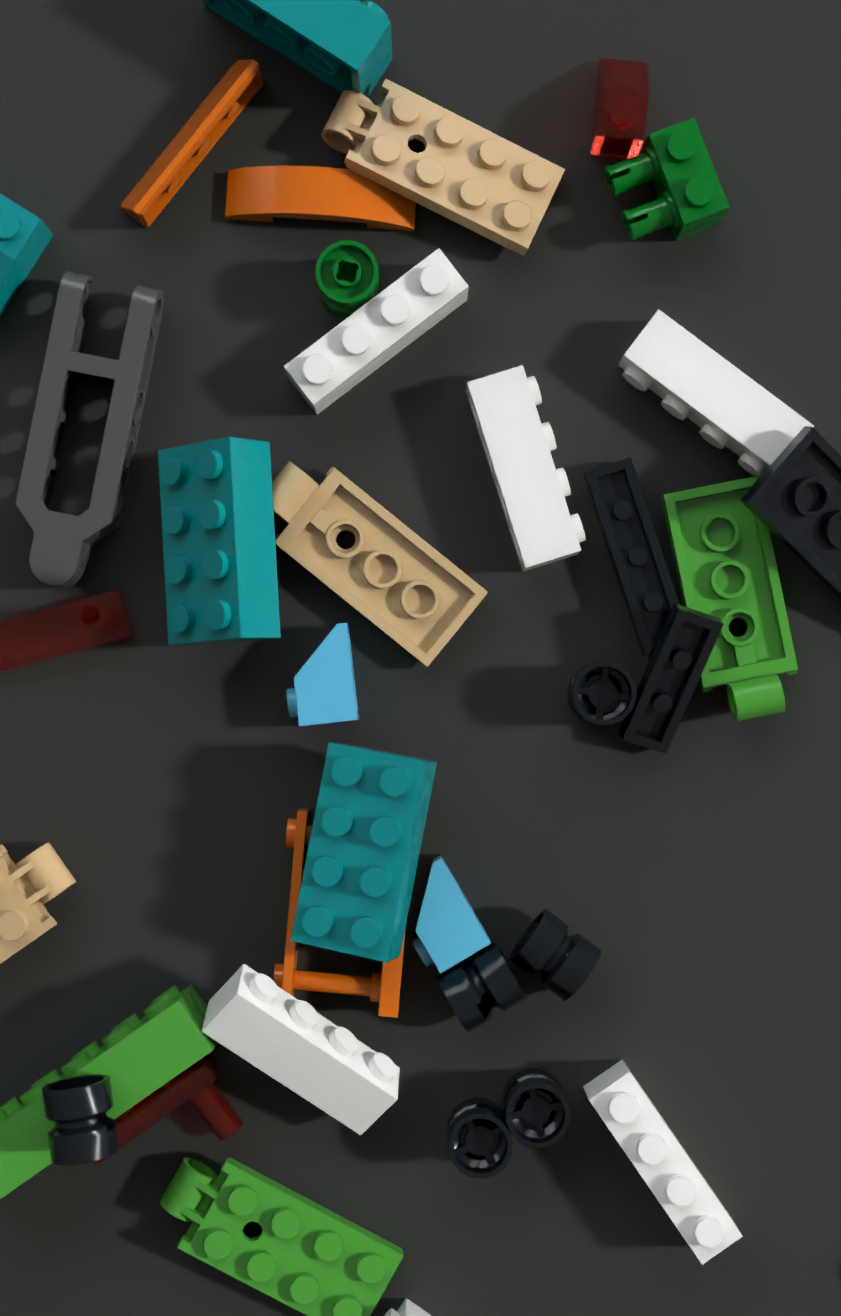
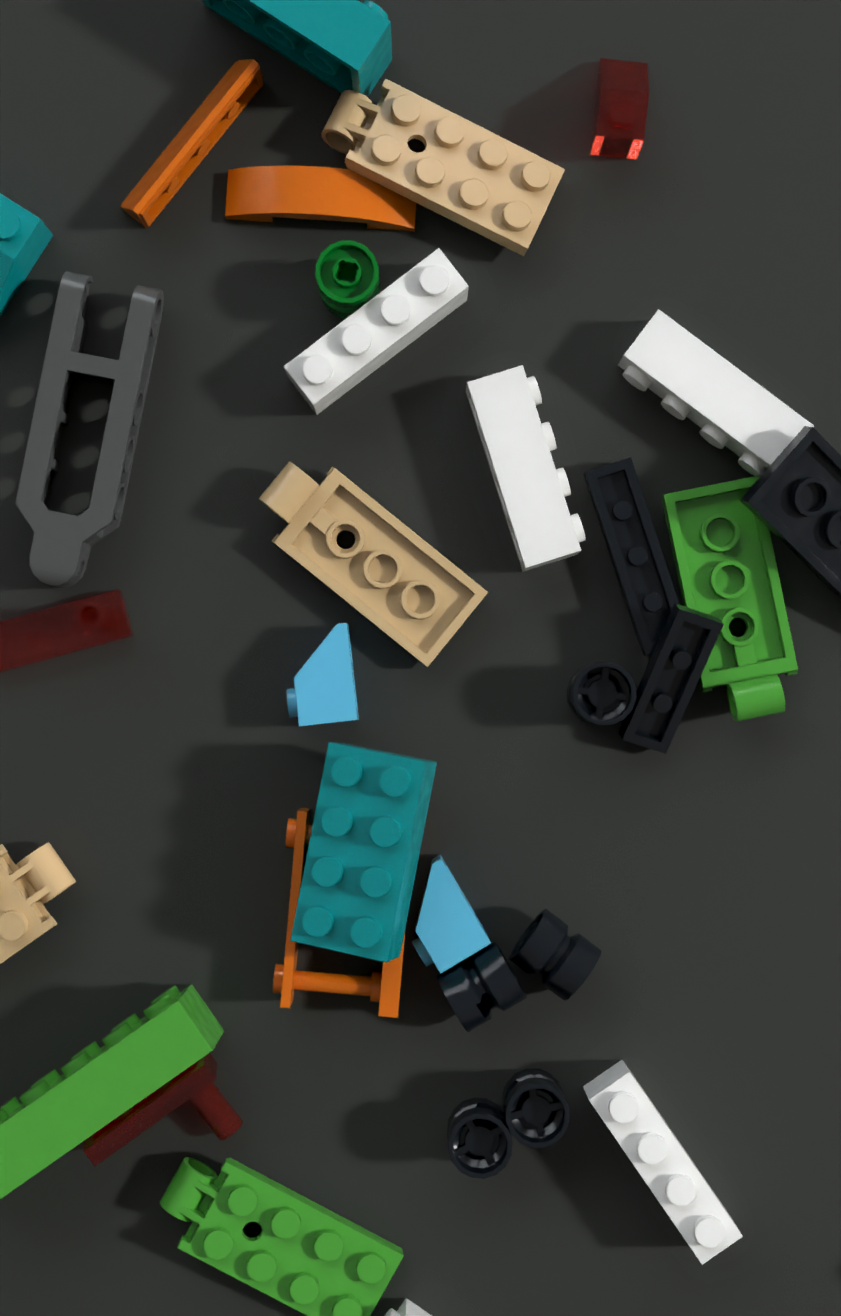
(80, 1118): black wheel -> none
(219, 542): teal brick -> none
(302, 1049): white brick -> none
(683, 180): green brick -> none

